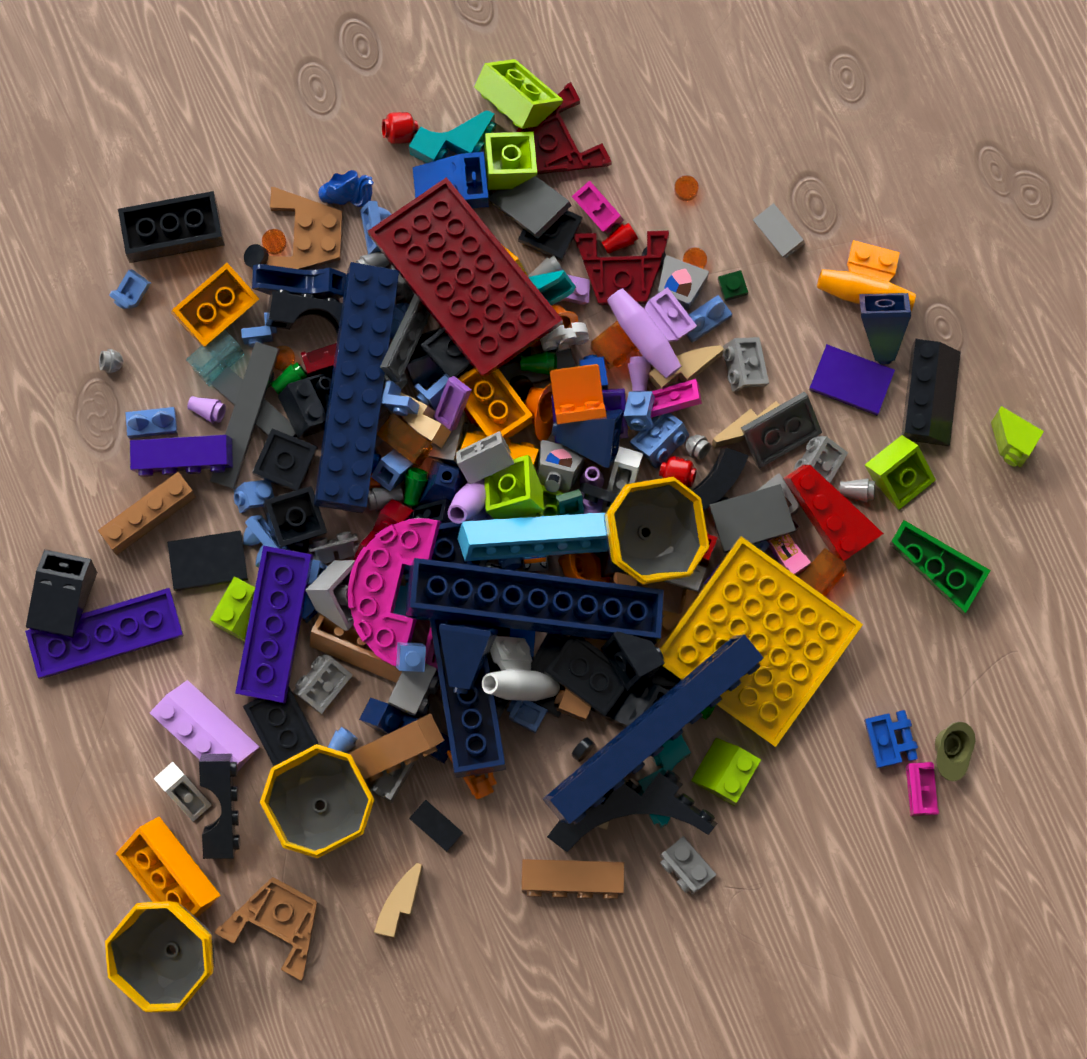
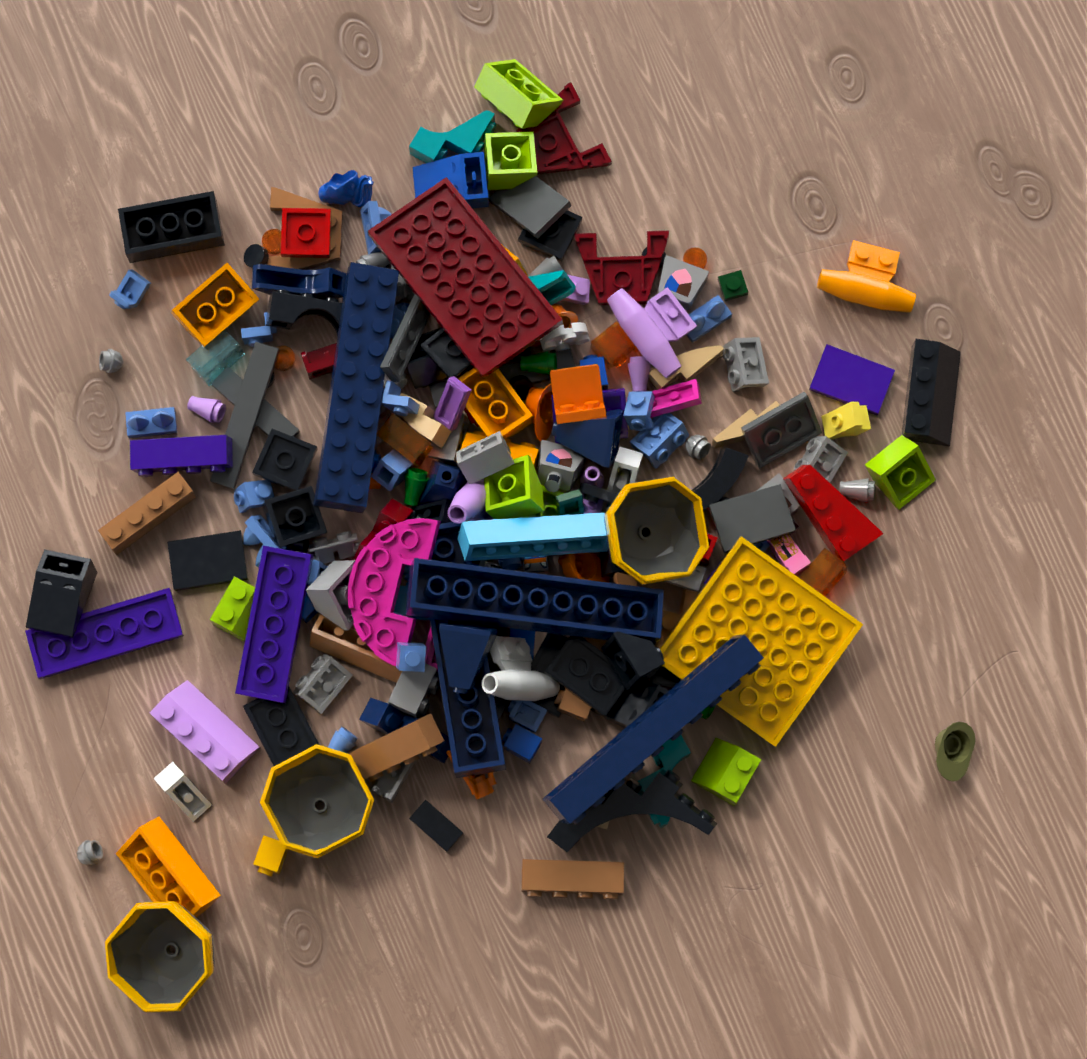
(89, 852): none -> light grey plate
(217, 775): black arch -> none
(270, 856): none -> yellow brick
(282, 913): medium nougat wing -> none
(290, 374): green cone -> none
(306, 232): none -> red plate
(307, 403): black slope -> none
(379, 497): light grey cone -> none
(399, 127): red head -> none
(399, 902): tan slope -> none
(433, 394): medium blue bracket -> none
(521, 743): none -> blue brick
(583, 749): black tile -> none
(597, 207): dark pink hinge -> none
(620, 238): red cone -> none
(679, 468): red head -> none
(686, 188): clear orange tile -> none
(687, 866): light grey bracket -> none
(779, 231): light grey hinge -> none
(846, 421): none -> light yellow brick
(884, 742): blue plate -> none
(885, 323): dark blue slope -> none
(921, 789): dark pink hinge -> none
(942, 566): green wedge -> none
(1014, 437): lime slope -> none

